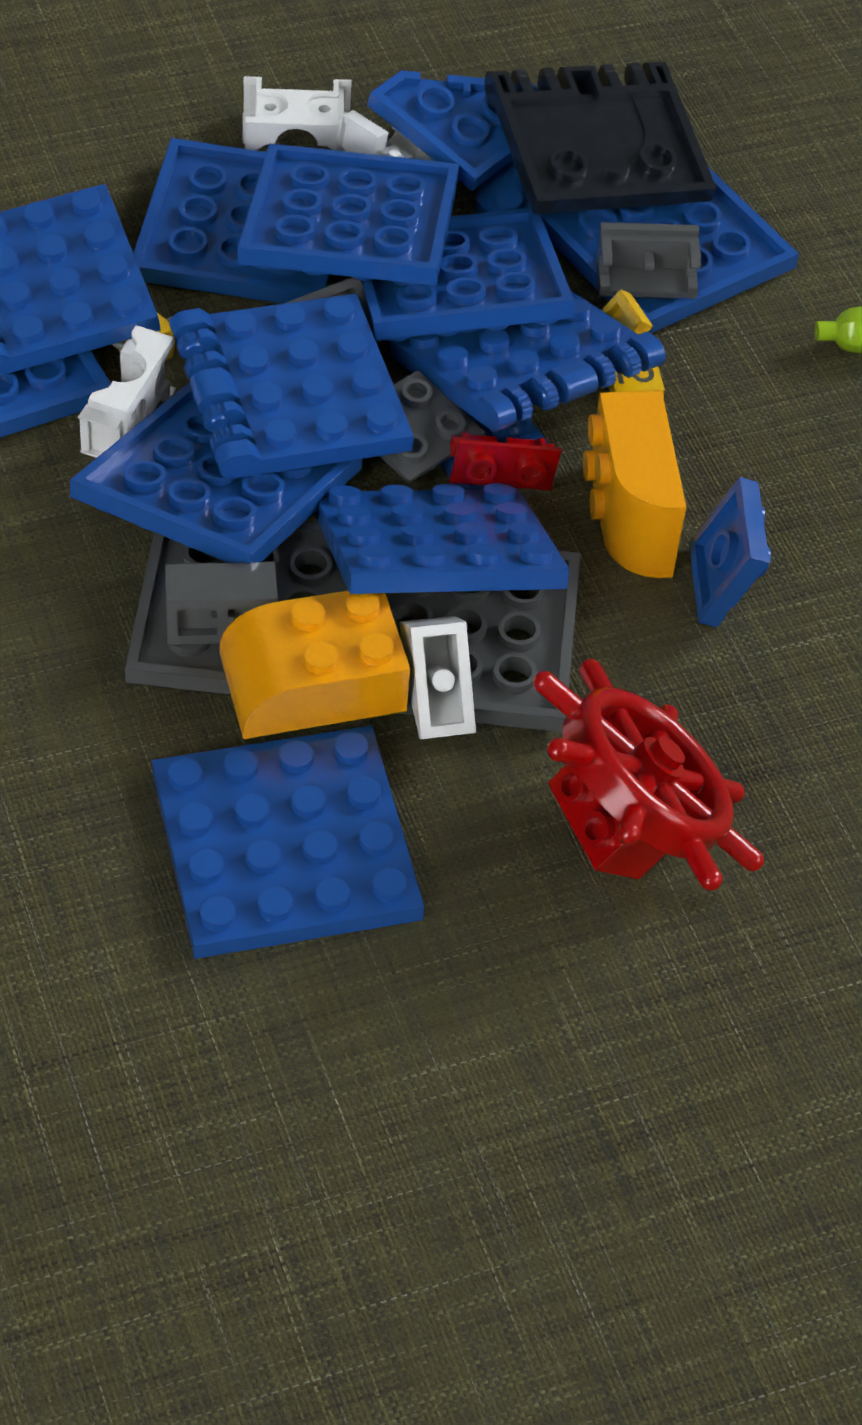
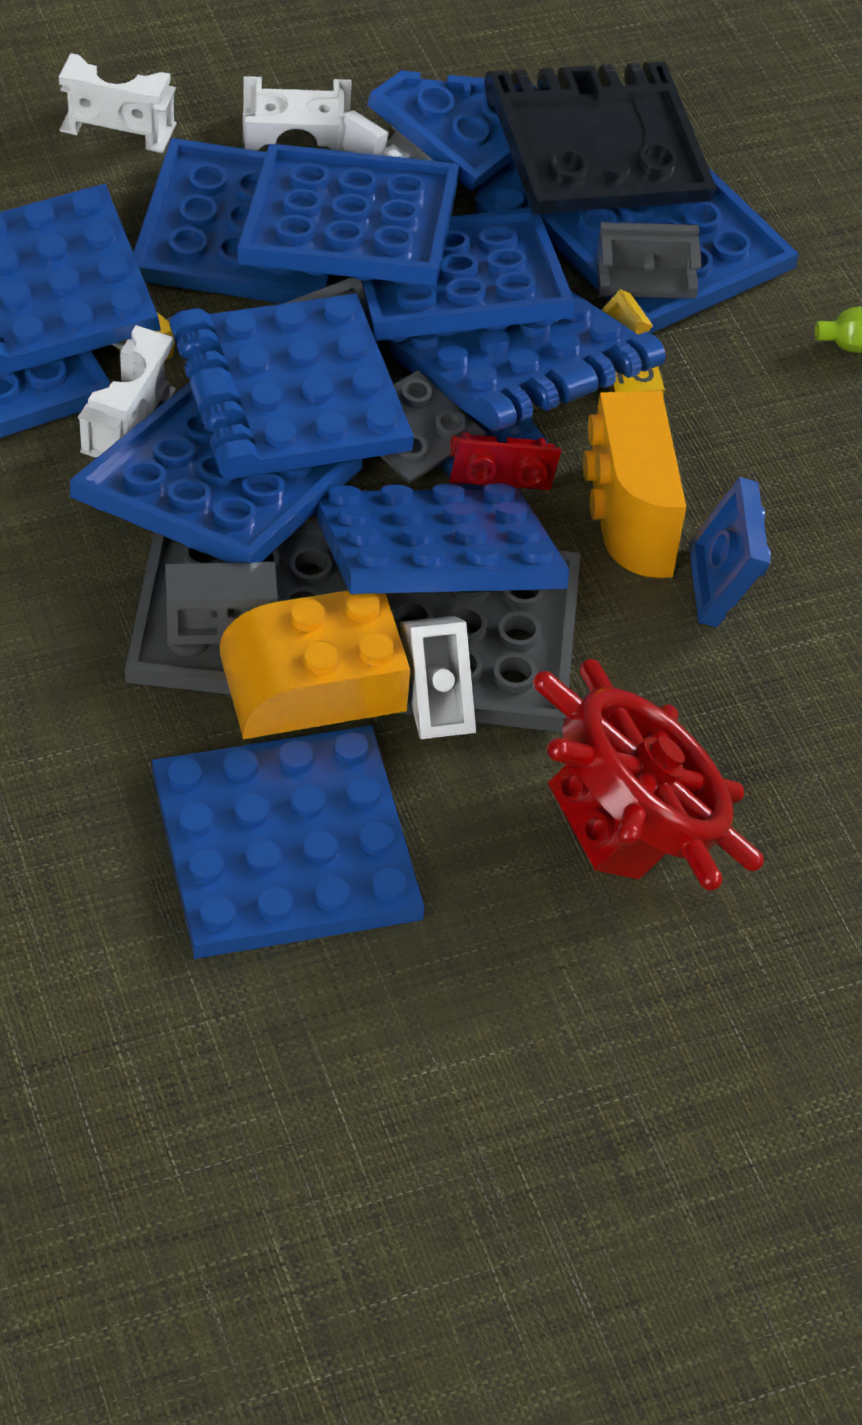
(136, 107): none -> white piece

